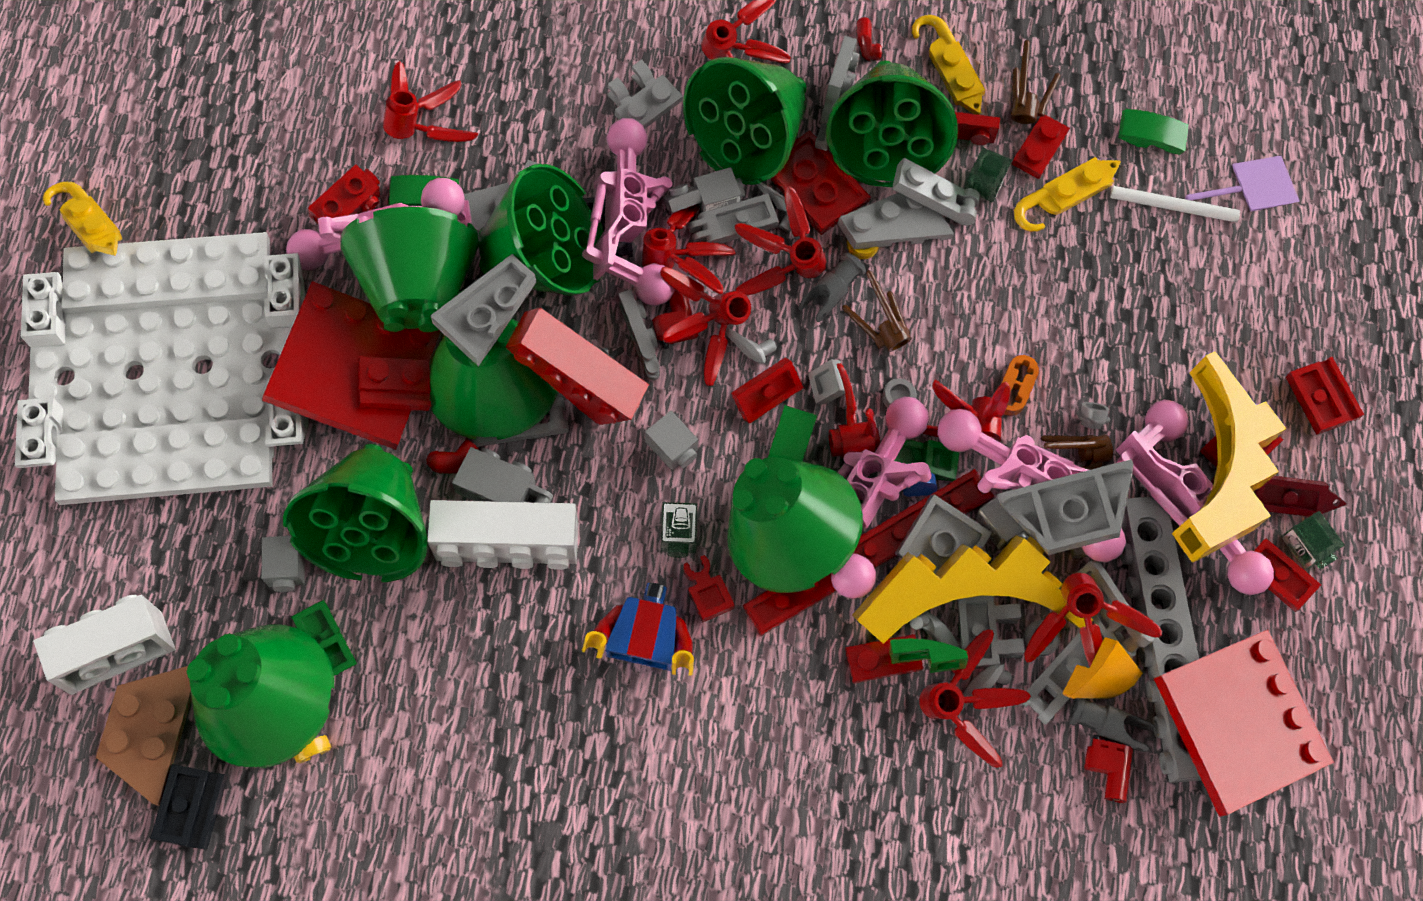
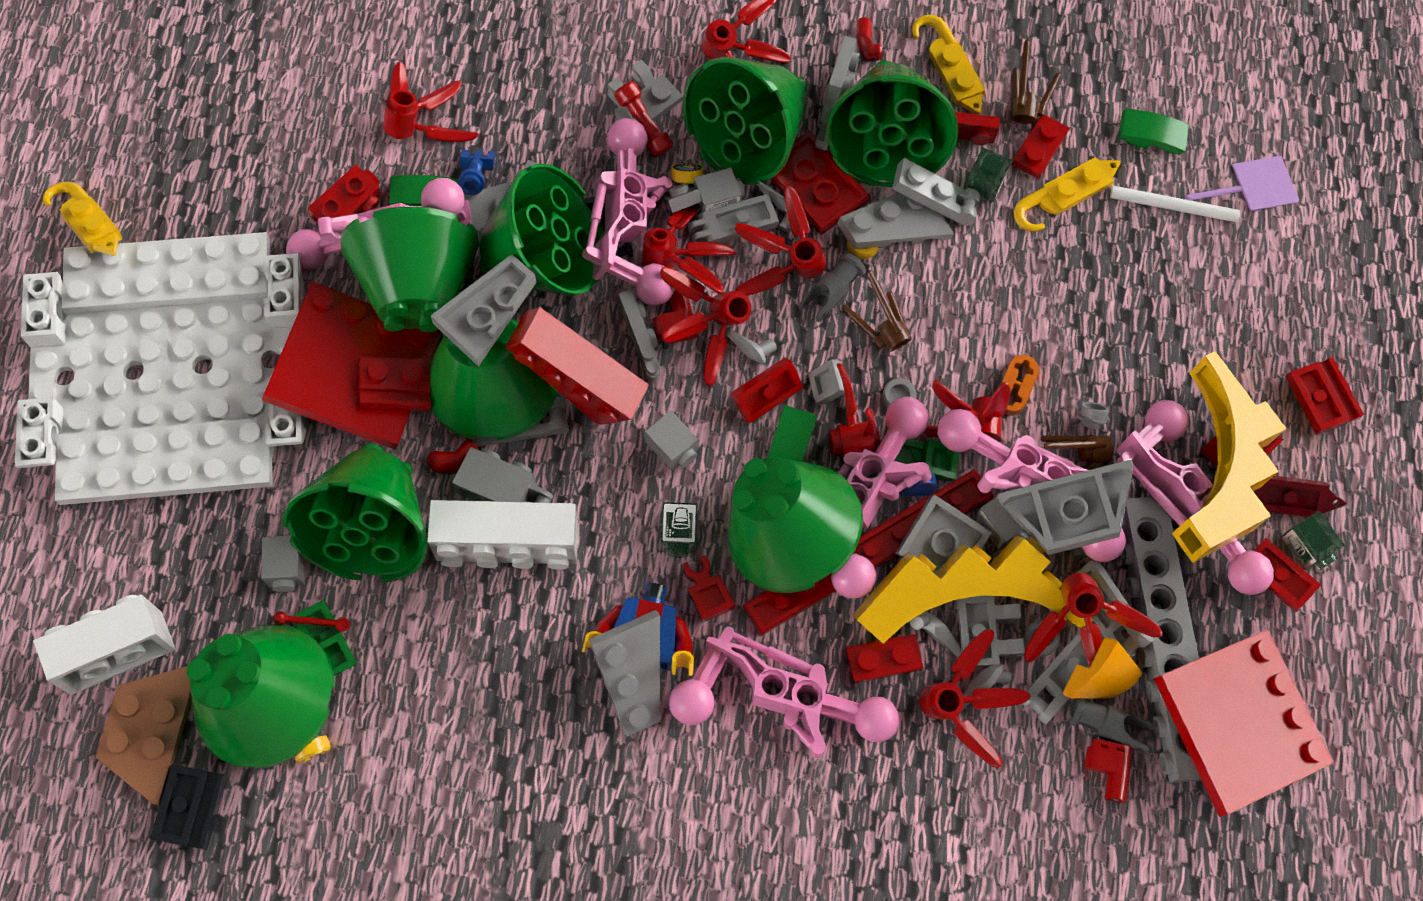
(341, 624): none -> red hinge
(472, 179): none -> blue hinge
(629, 97): none -> red piece
(631, 670): none -> light grey wing
(686, 172): none -> yellow tile
(694, 702): none -> bright pink piece
(938, 654): green slope -> none

